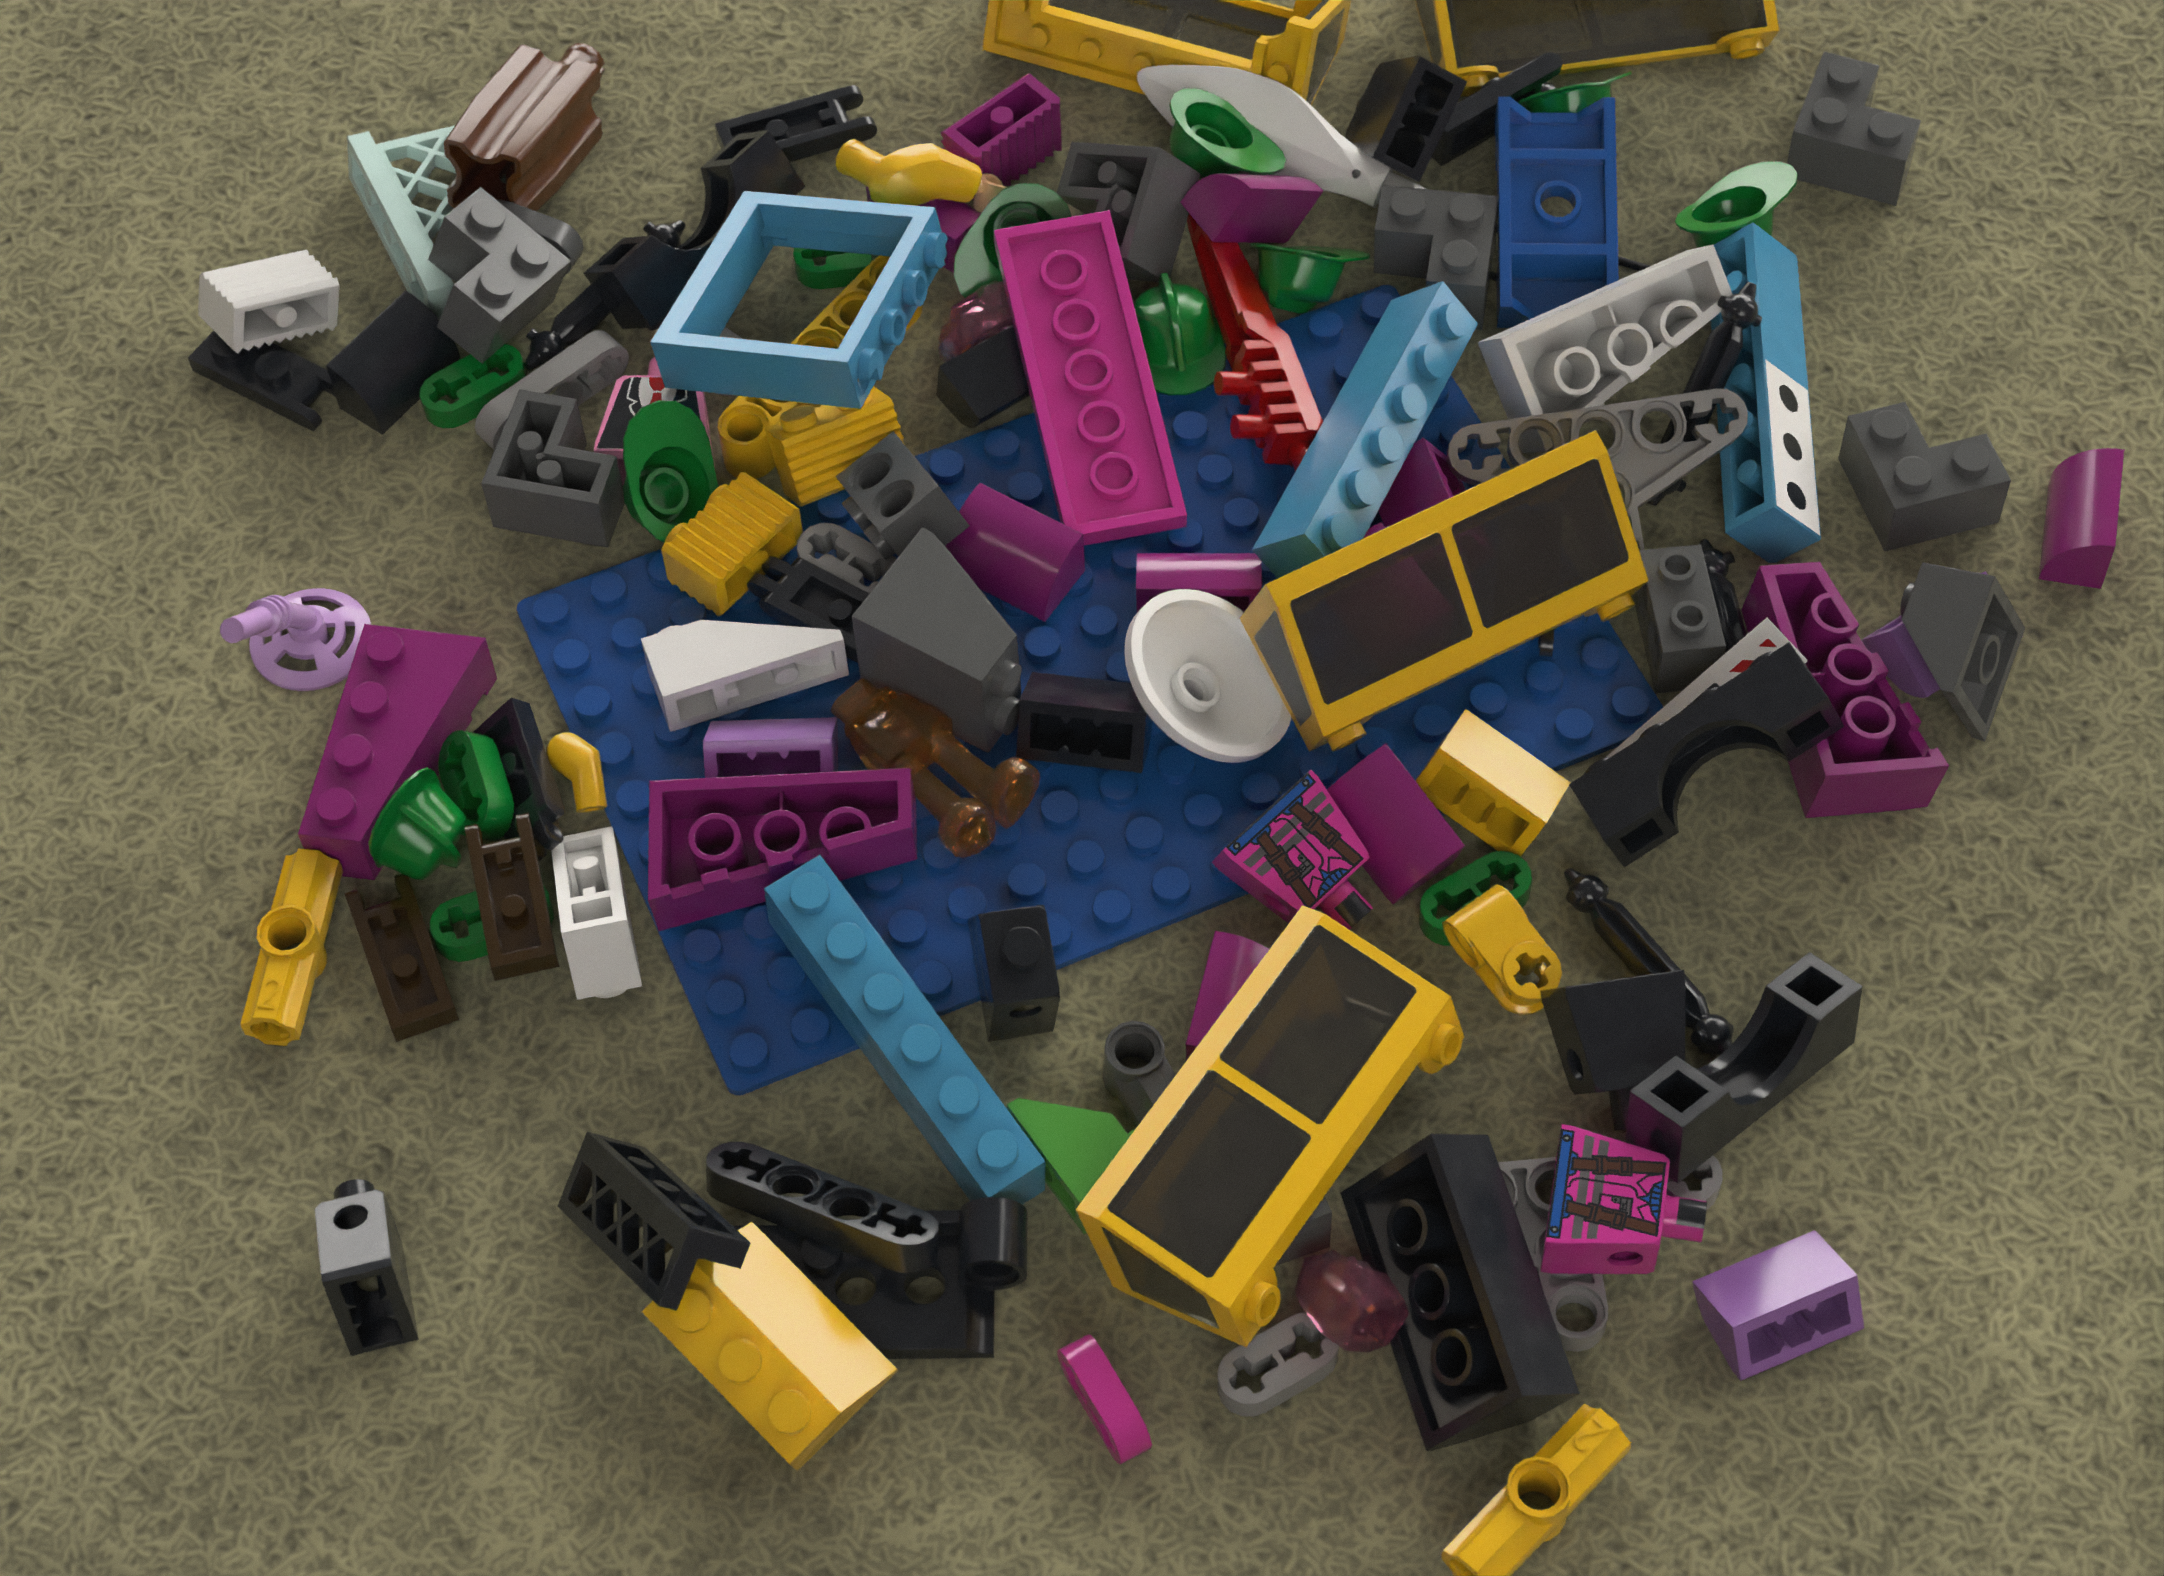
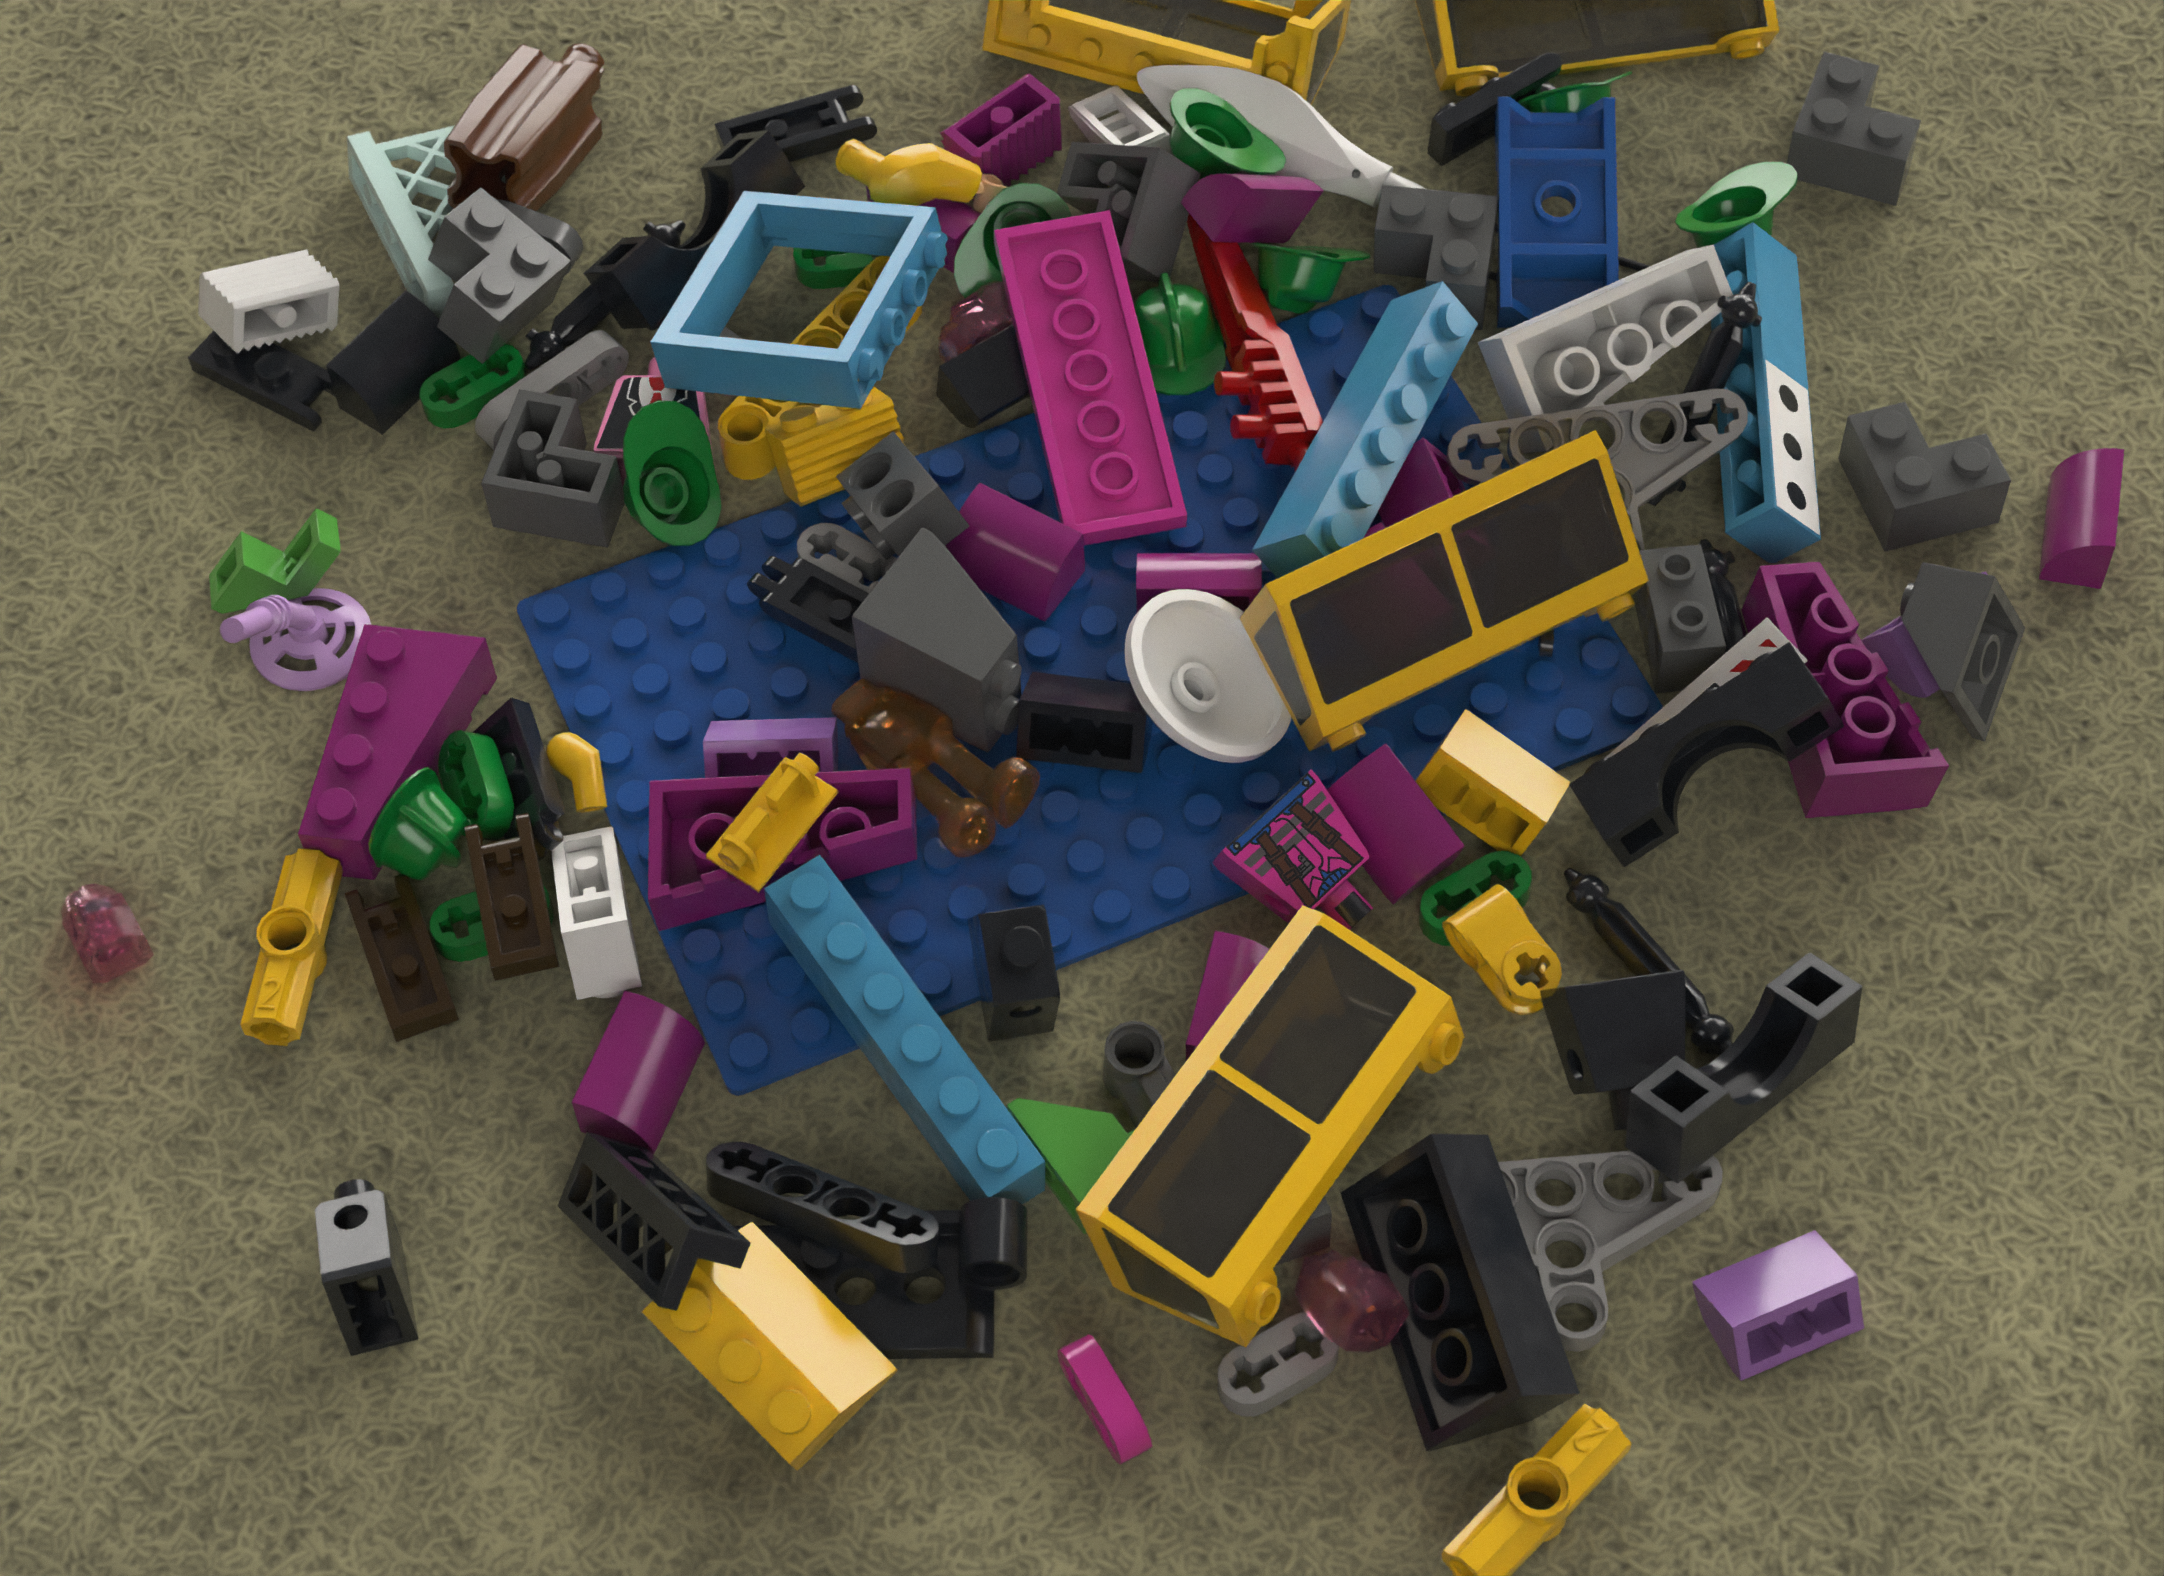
(104, 932): none -> clear pink rock
(259, 570): none -> bright green slope
(637, 1072): none -> magenta brick
(730, 542): yellow brick -> none
(730, 666): white slope -> none
(773, 822): none -> yellow hinge
(1140, 128): none -> white slope
(1405, 113): black torso -> none
(1612, 1207): torso -> none

